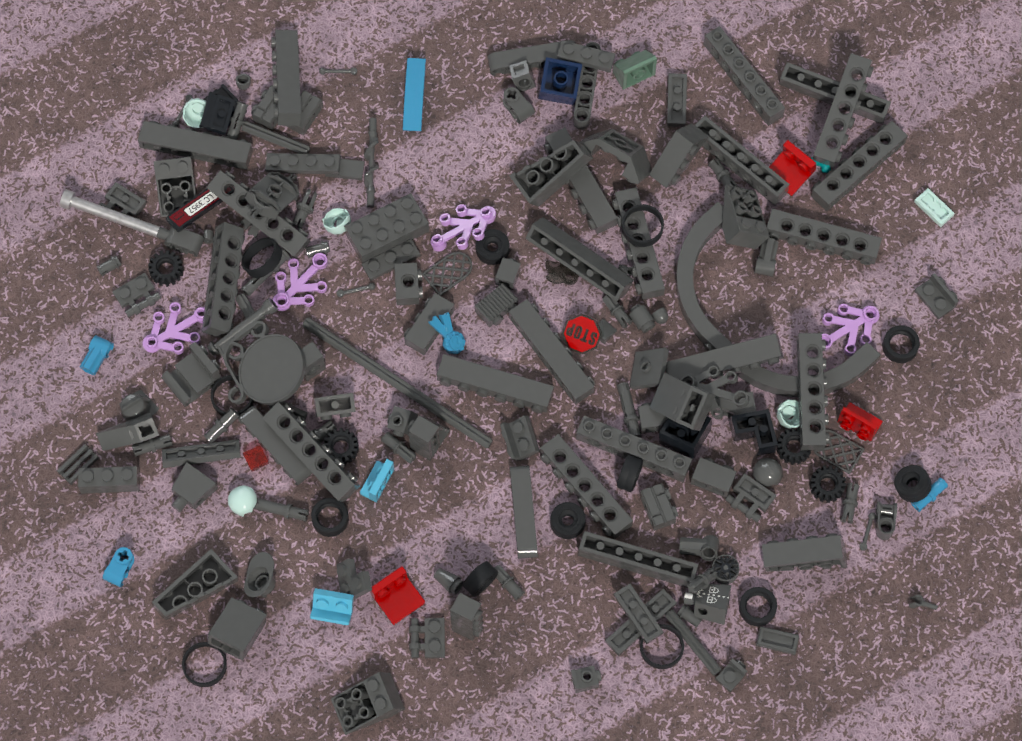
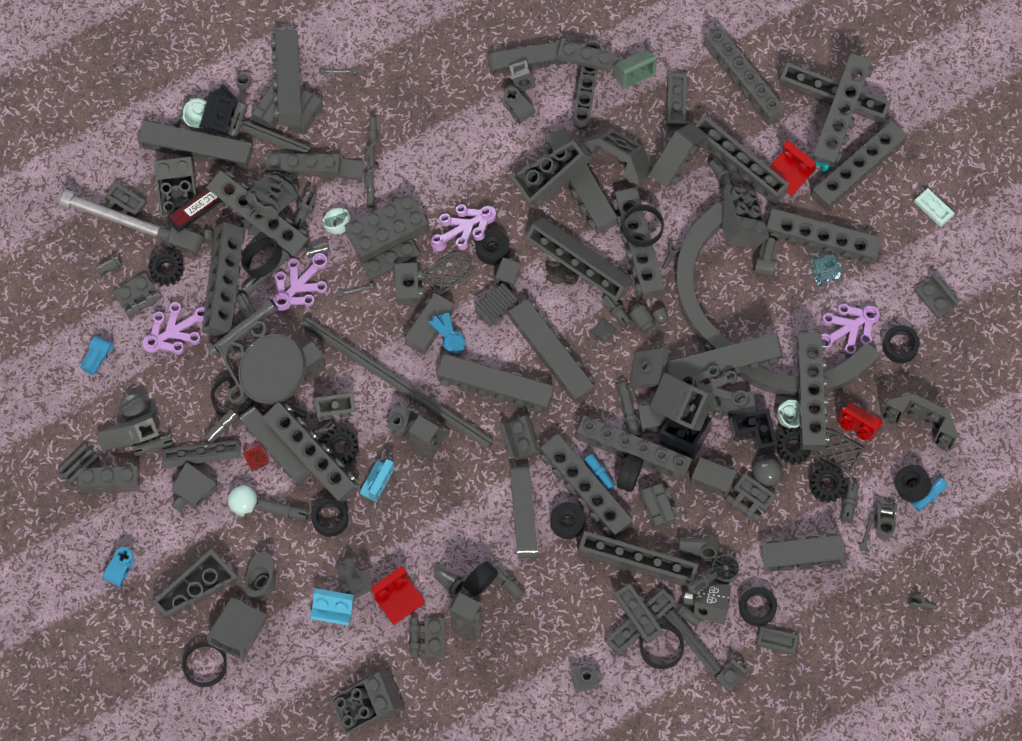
(192, 375): dark grey piece -> none
(398, 447): dark grey axle -> none
(414, 94): dark azure slope -> none
(560, 81): dark blue brick -> none
(582, 333): piece -> none
(599, 472): none -> dark azure pin
(671, 254): none -> dark grey hand
(826, 269): none -> clear light blue brick
(926, 411): none -> dark grey slope

